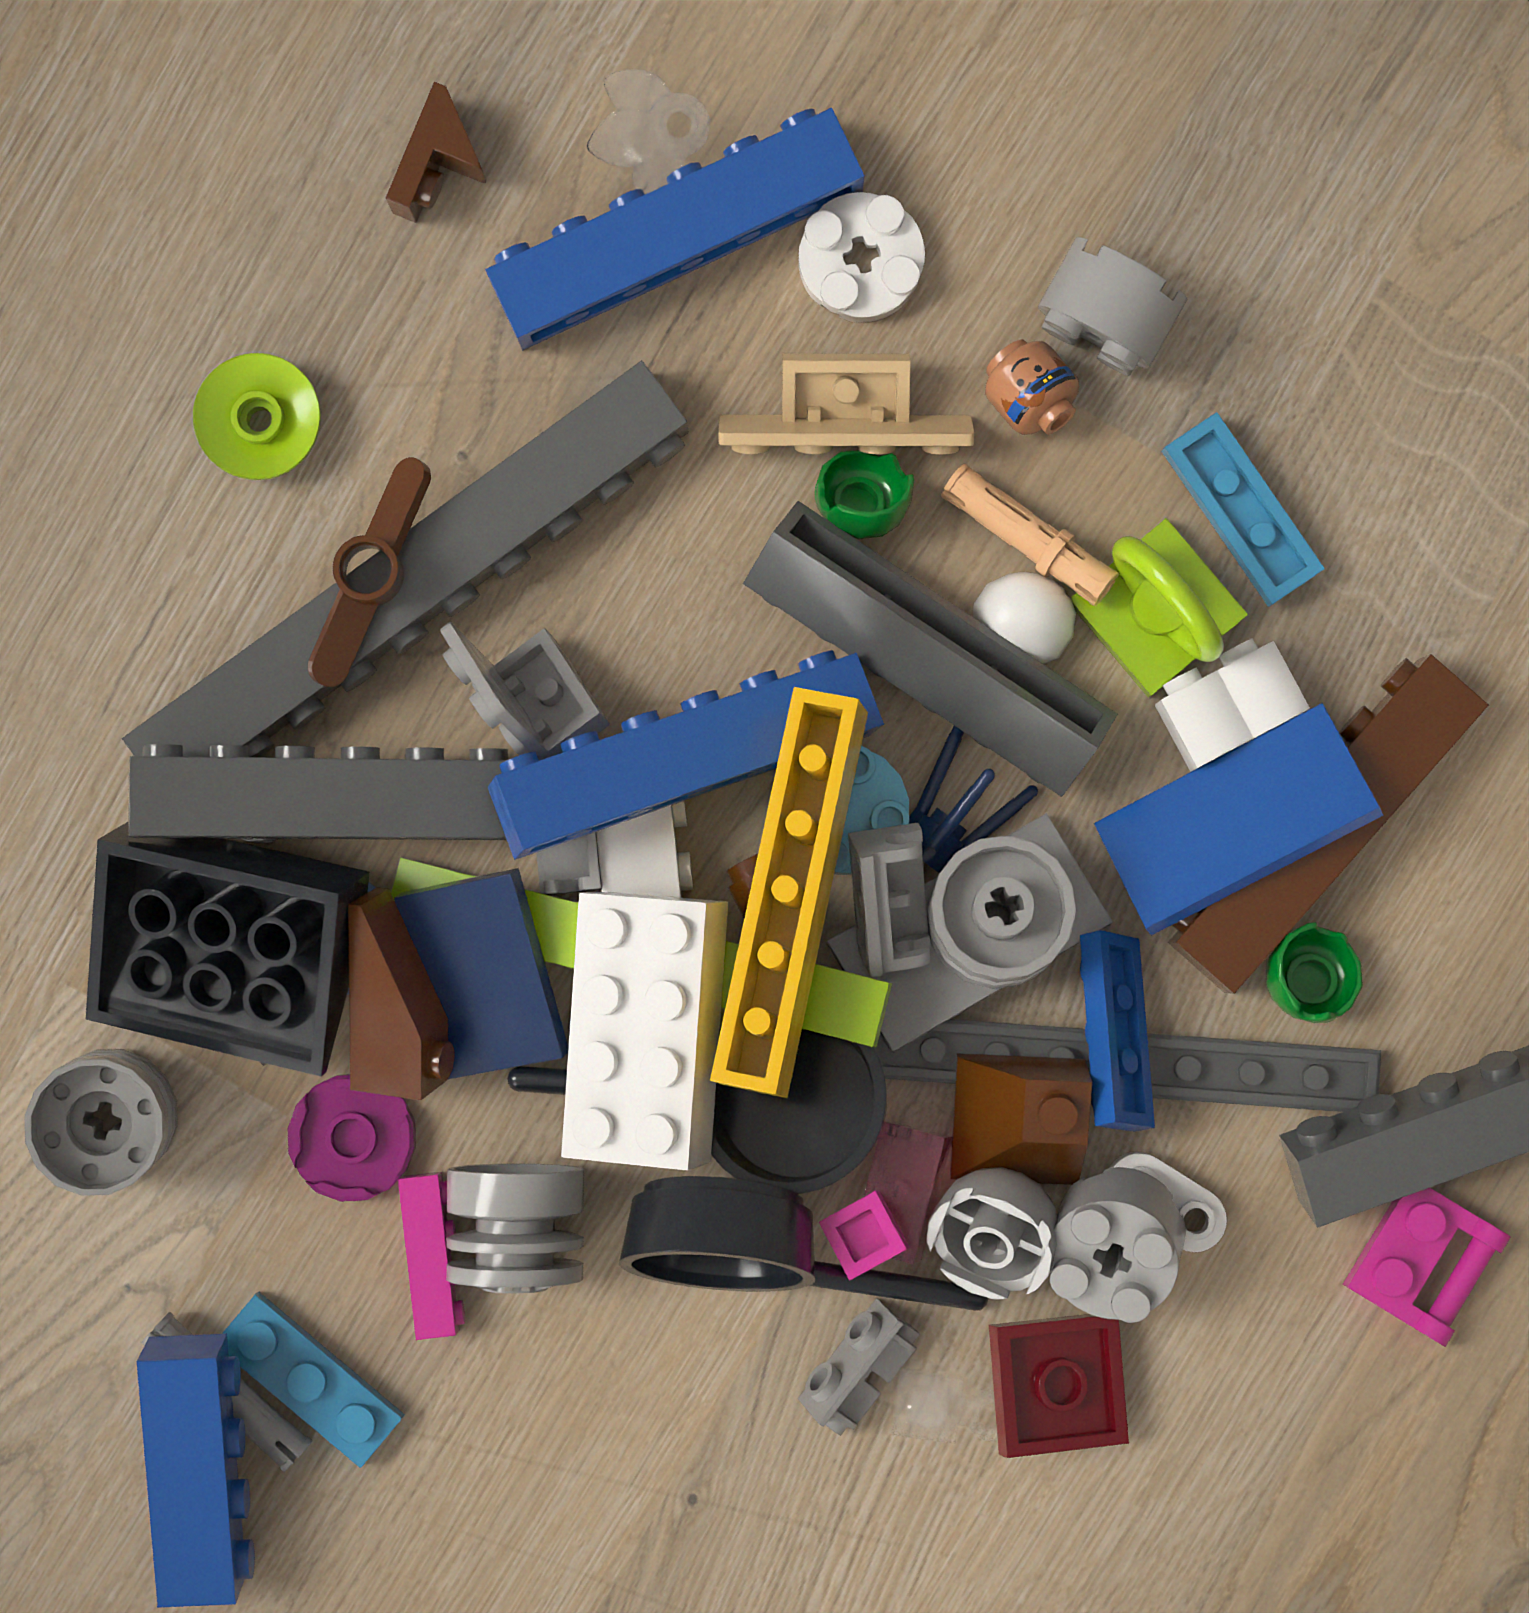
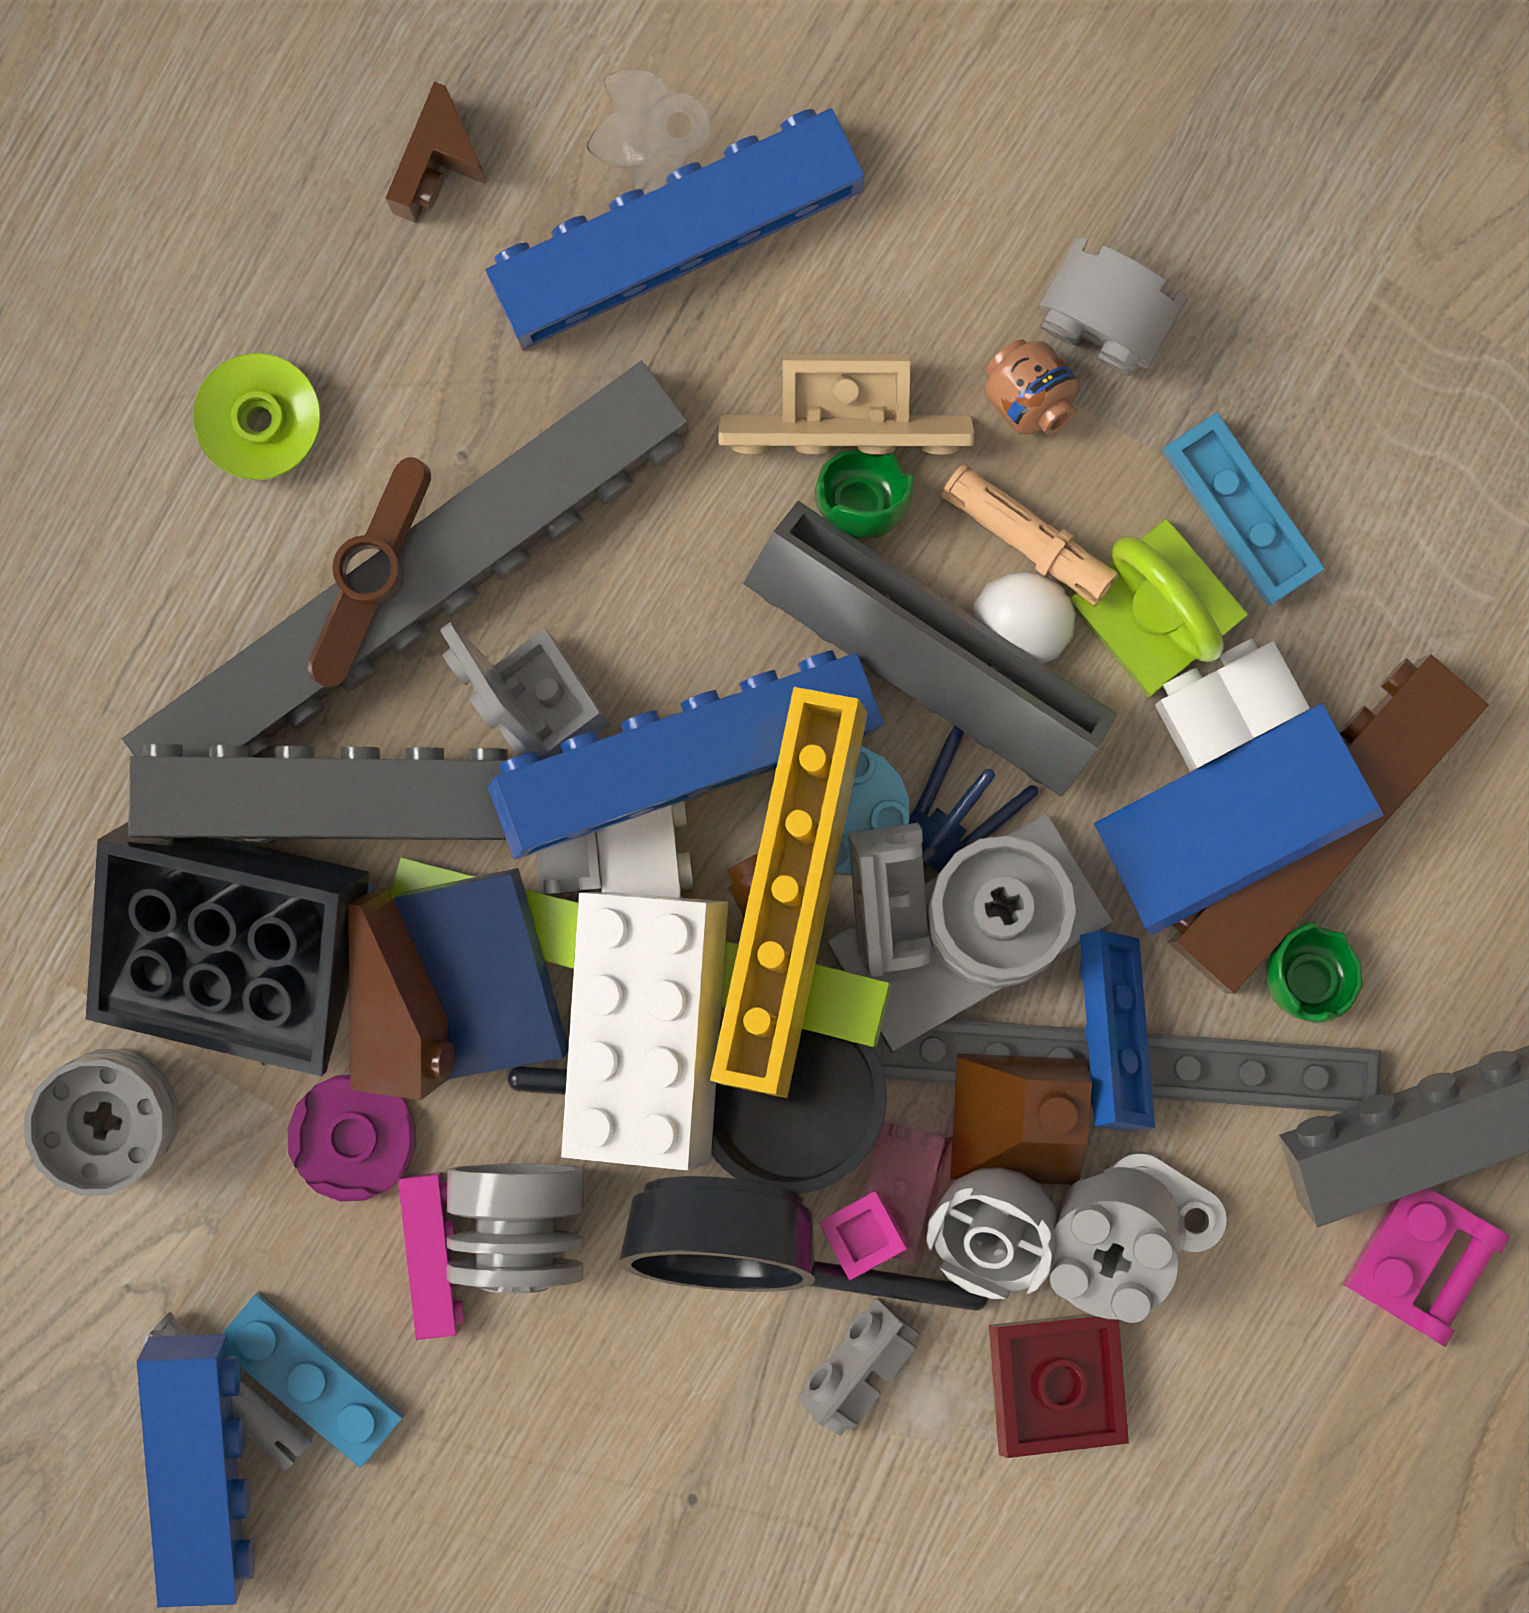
(880, 225): white plate -> none

